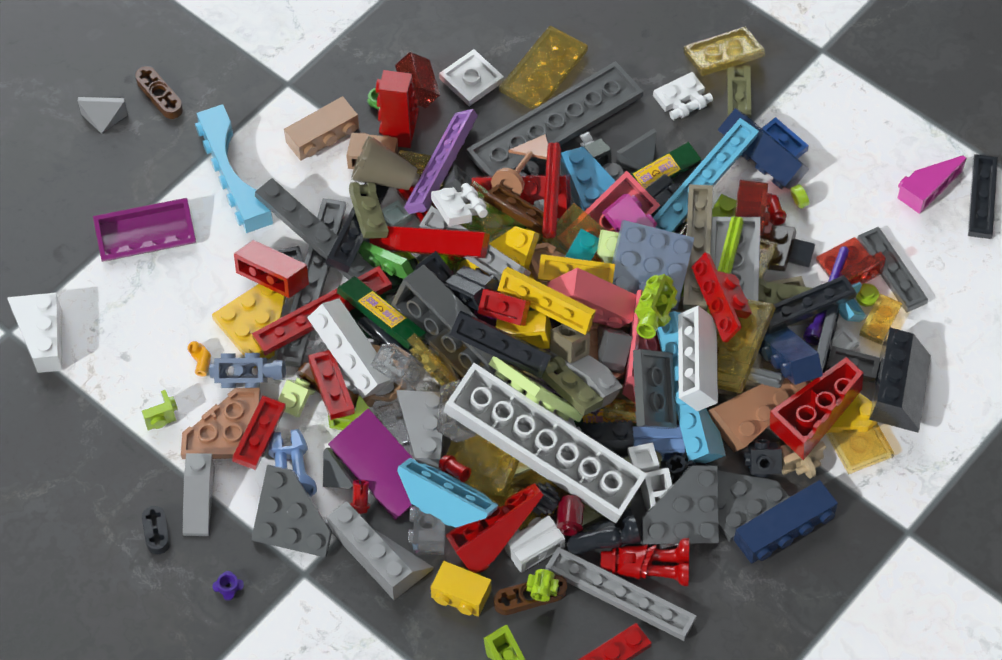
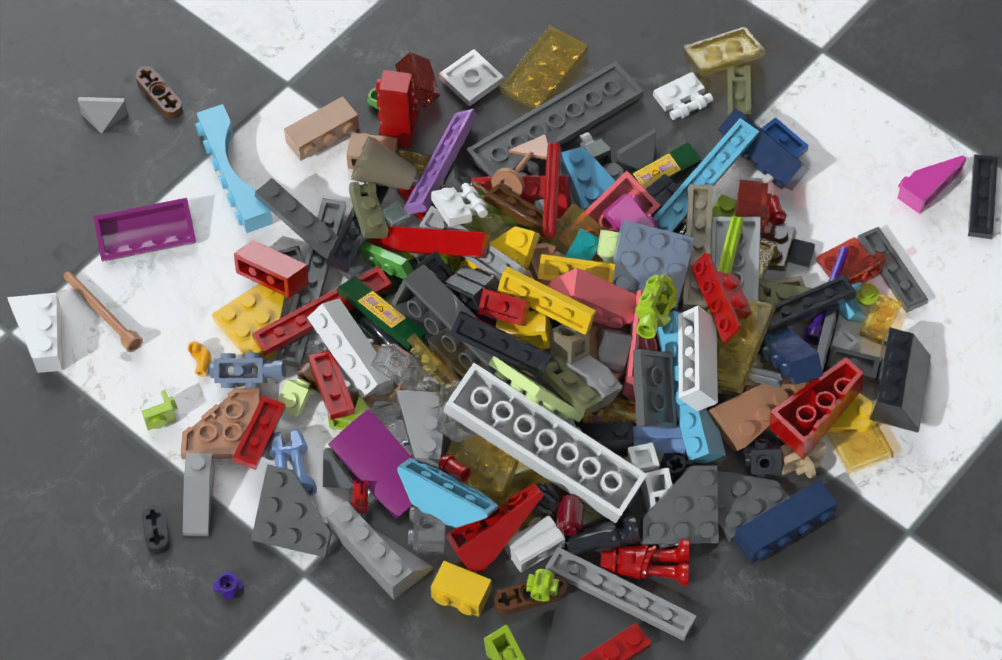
(129, 339): none -> nougat piece
(799, 196): lime tile -> none

